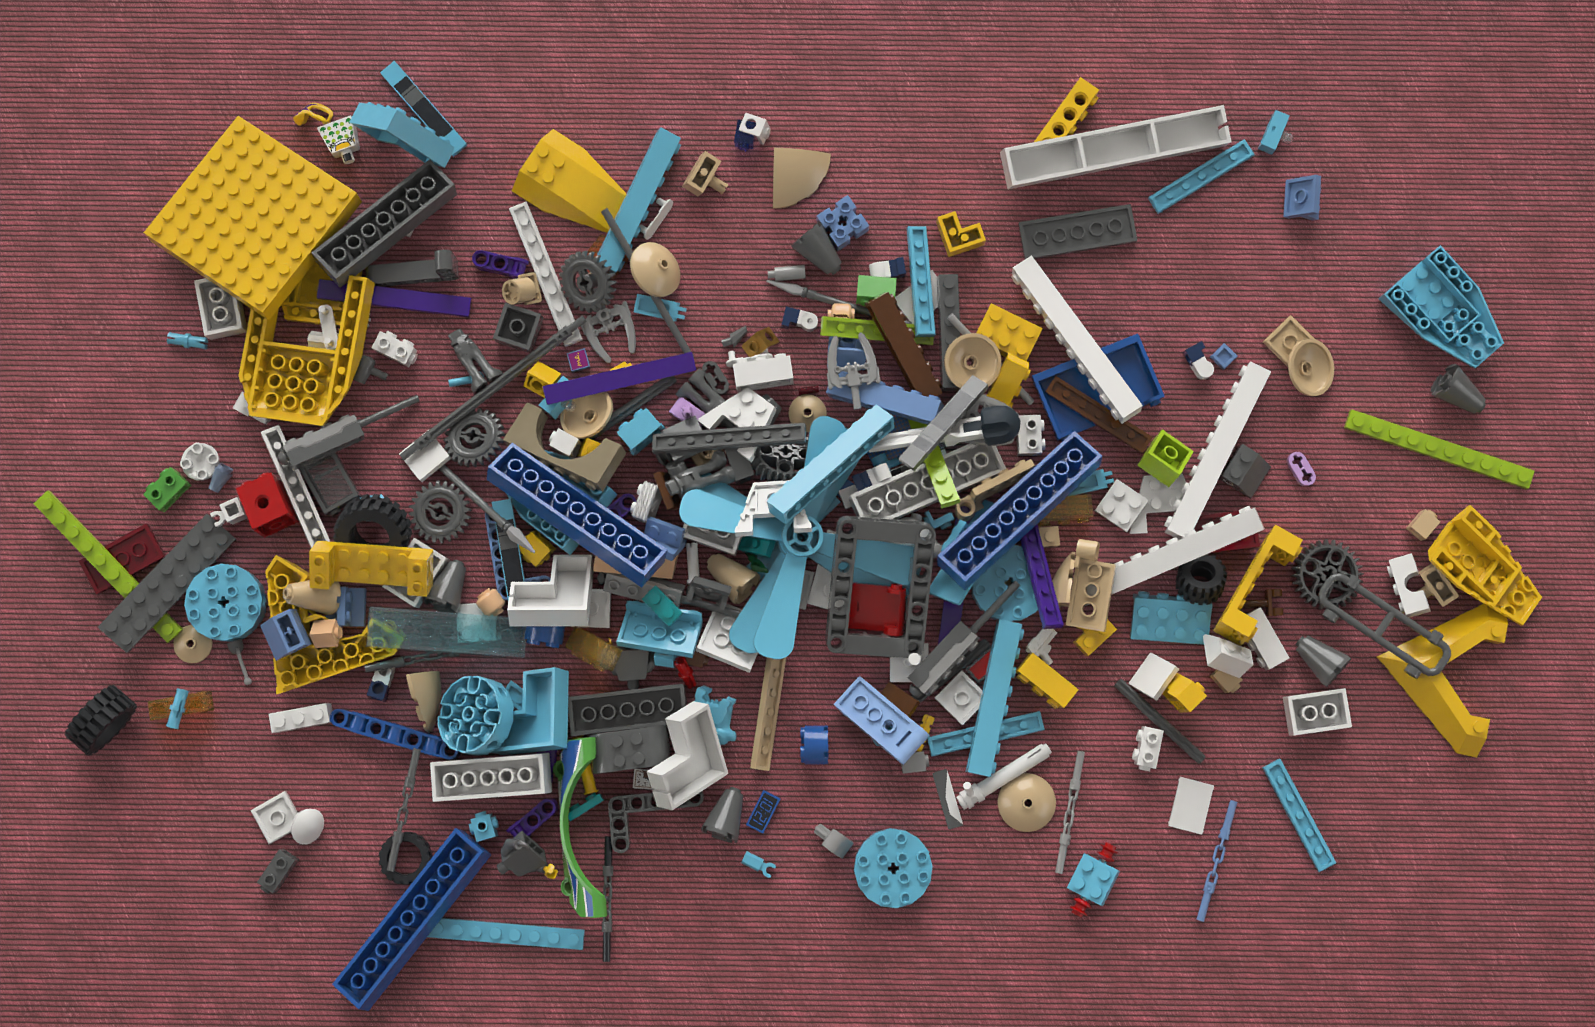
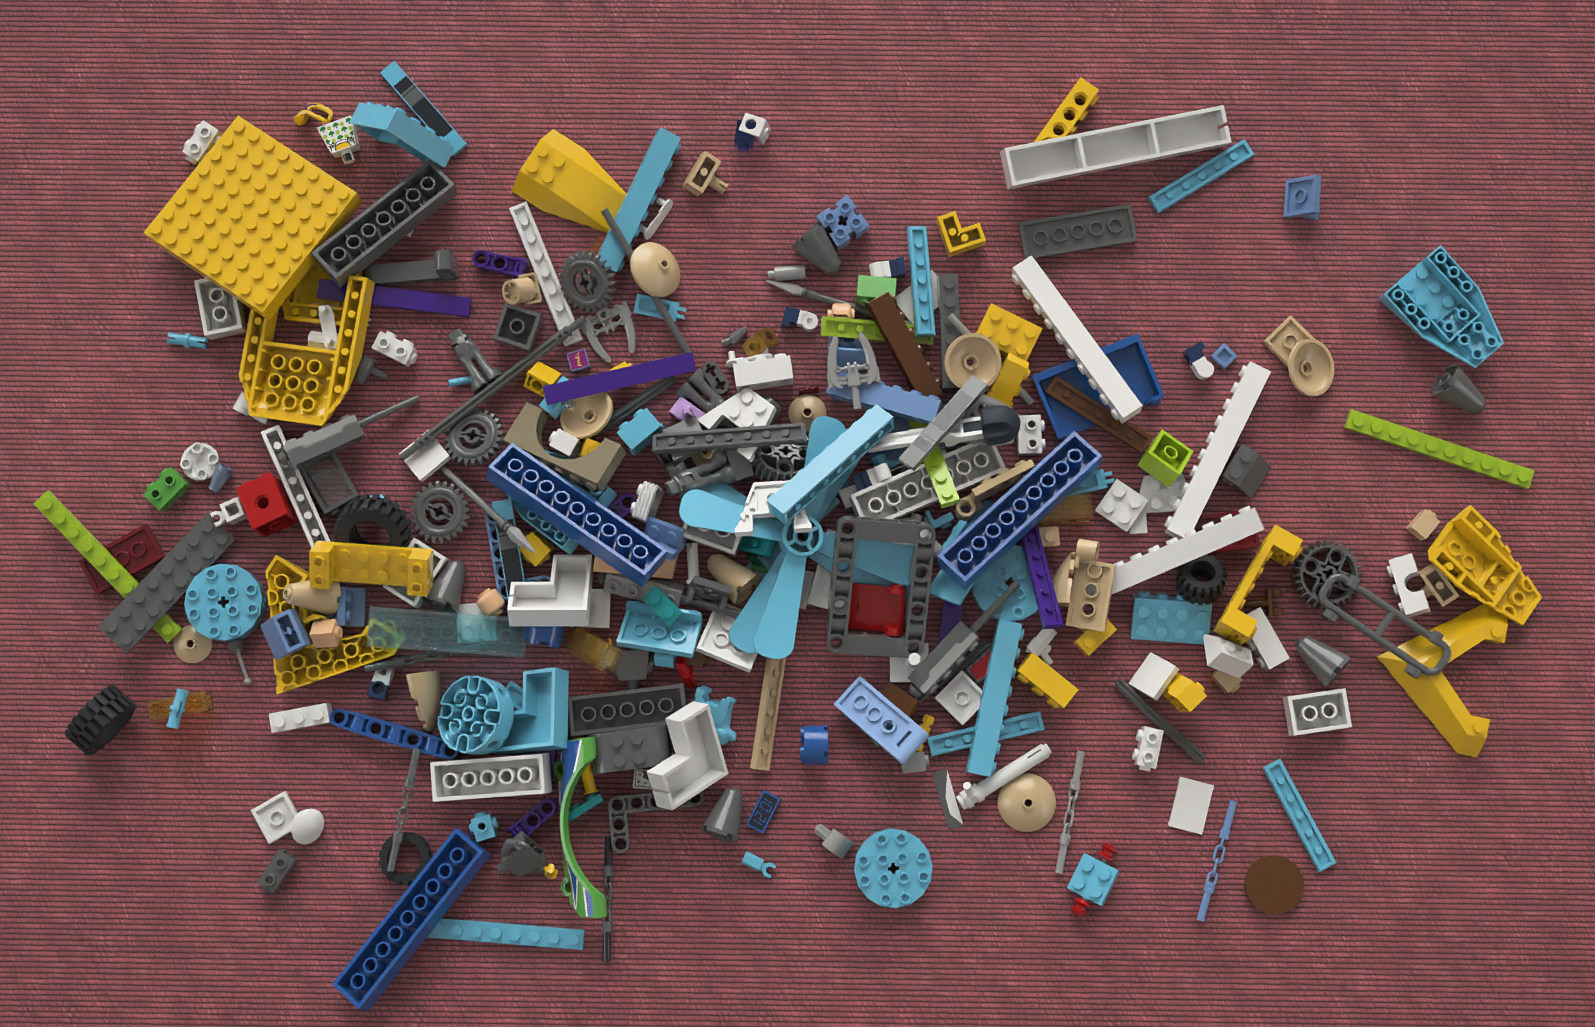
(201, 142): none -> white brick
(671, 502): reddish brown tile -> none
(797, 175): tan brick -> none
(1274, 884): none -> reddish brown tile
(1275, 133): medium azure piece -> none
(1305, 466): lavender beam -> none

